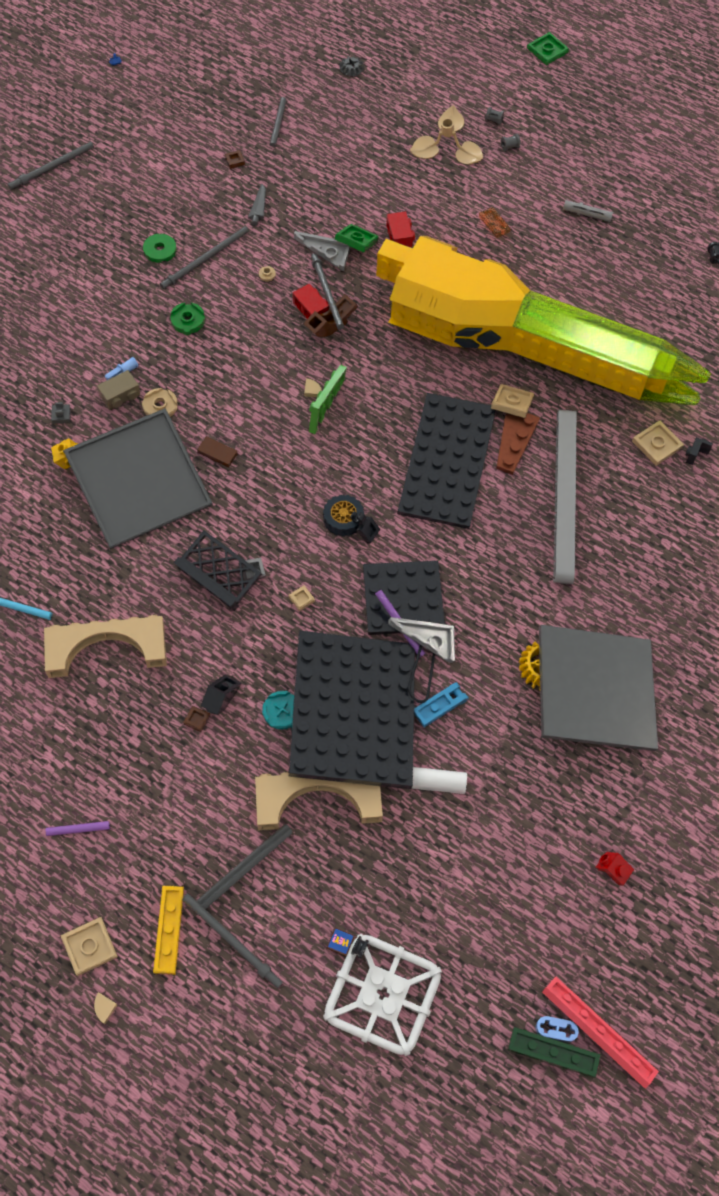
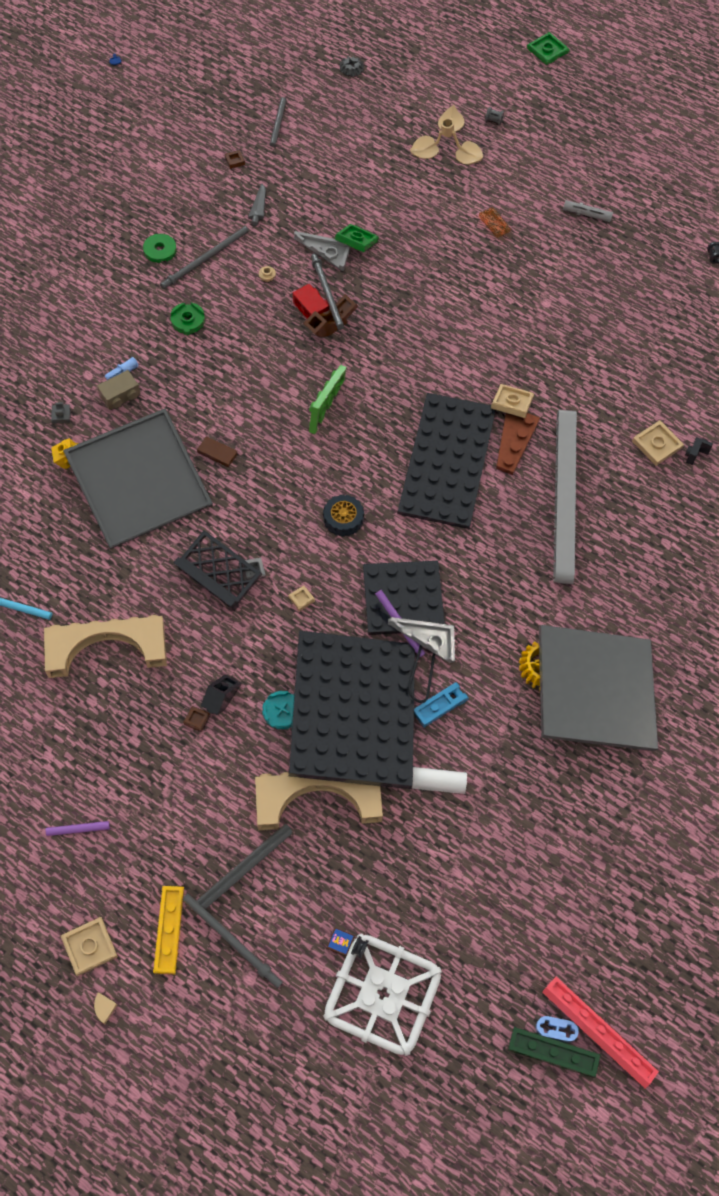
(24, 179): dark grey bar -> none
(156, 395): tan tile -> none
(311, 388): tan tile -> none
(367, 527): black plate -> none
(400, 228): red brick -> none
(491, 308): yellow piece -> none
(510, 142): dark grey bush -> none
(615, 867): red bracket -> none

